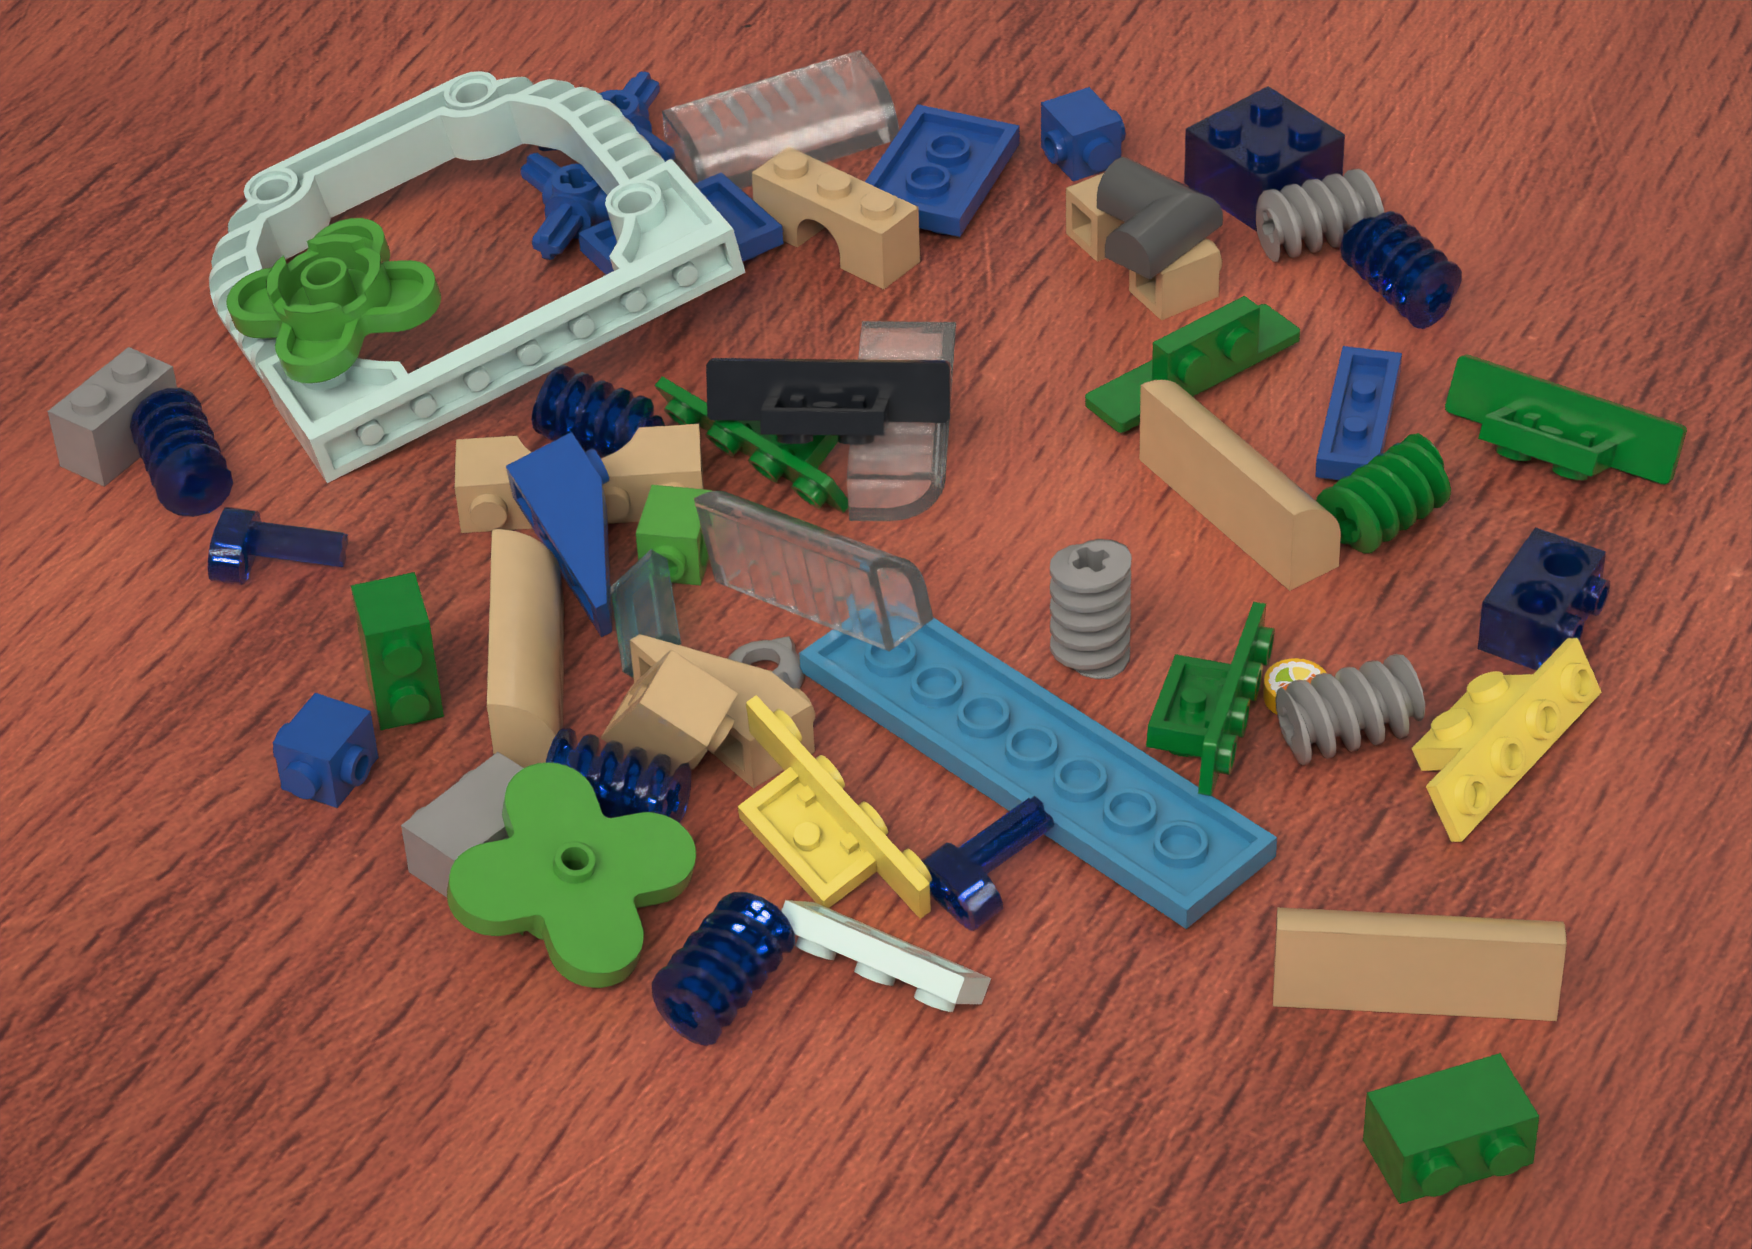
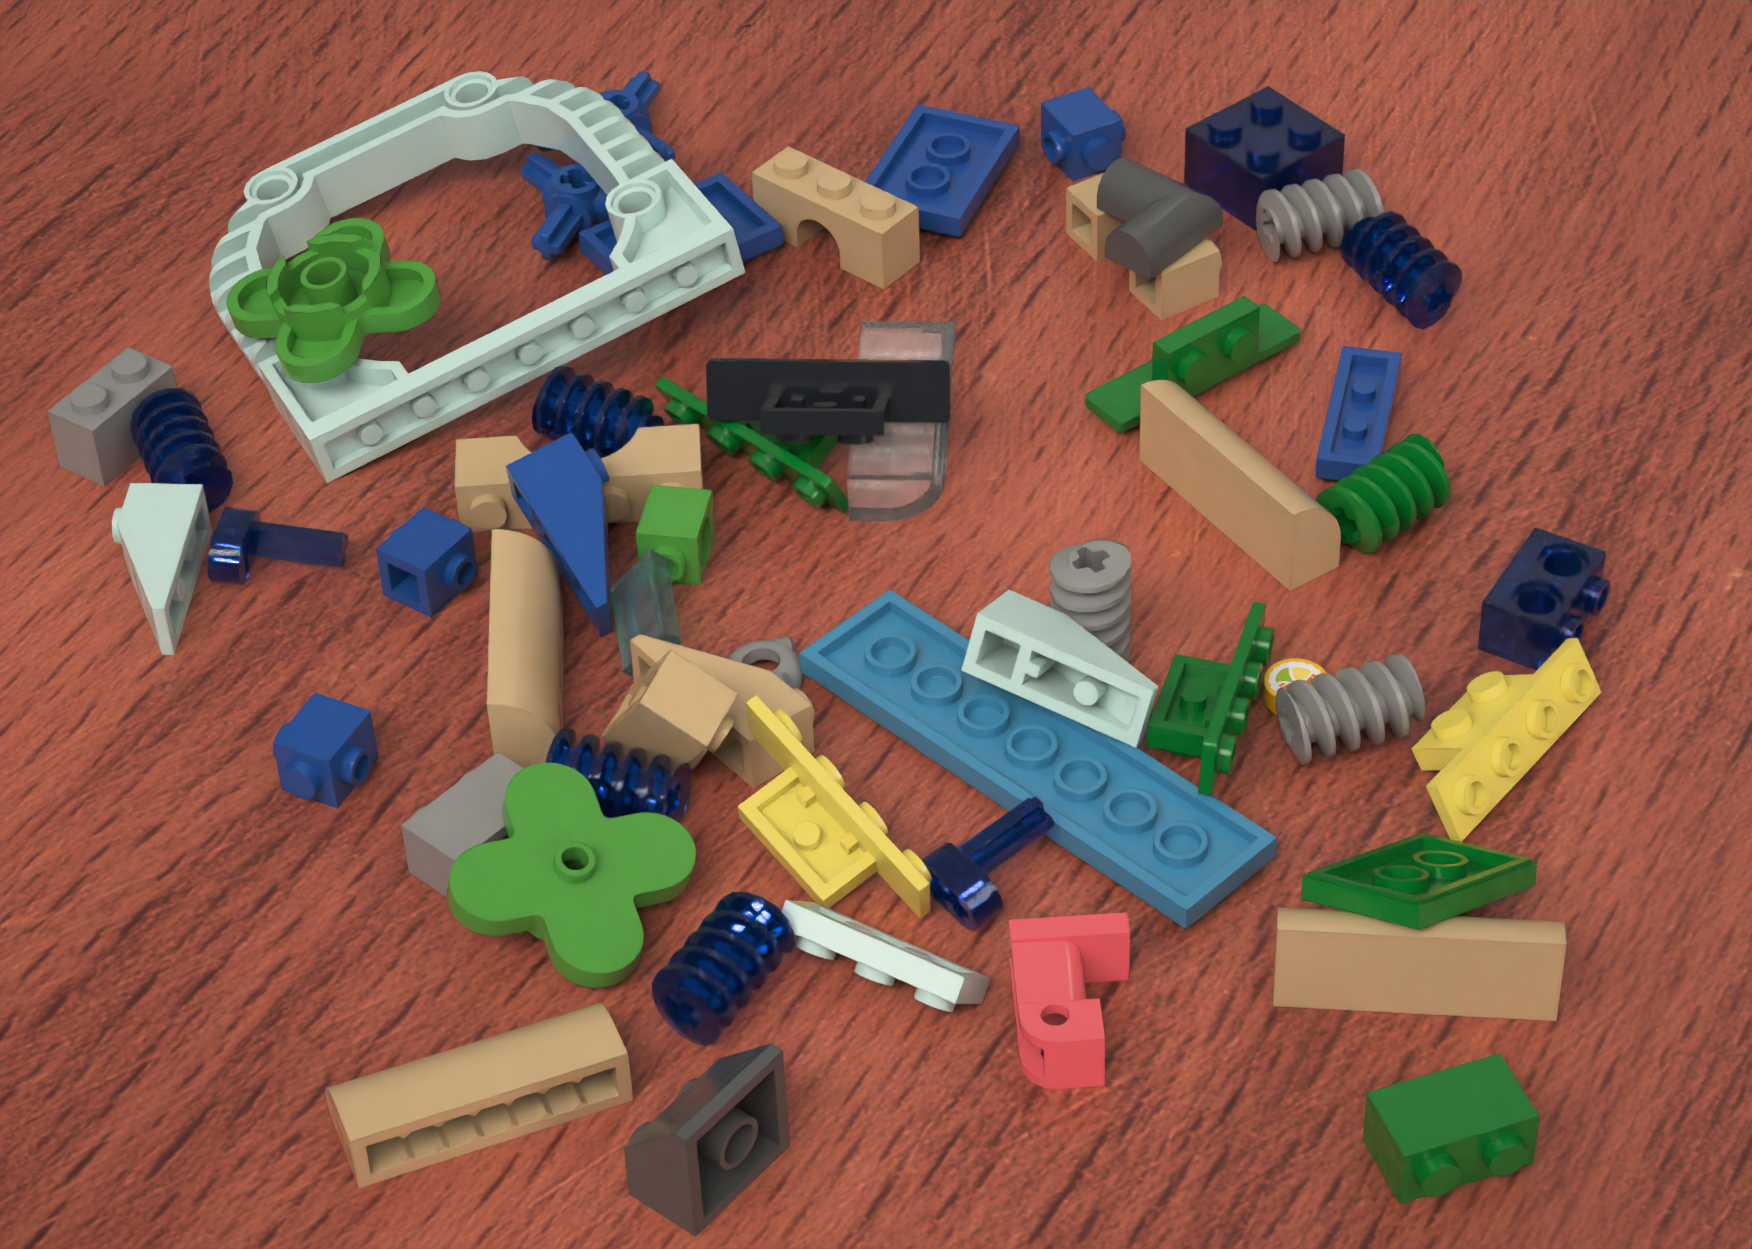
(164, 545): none -> light aqua slope
(397, 650): green brick -> none
(427, 562): none -> blue brick
(480, 1094): none -> tan brick
(711, 1139): none -> dark grey slope
(812, 570): clear brick -> none
(813, 109): clear brick -> none
(1050, 1001): none -> coral piece
(1059, 667): none -> light aqua slope
(1419, 880): none -> green tile
(1562, 424): green bracket -> none

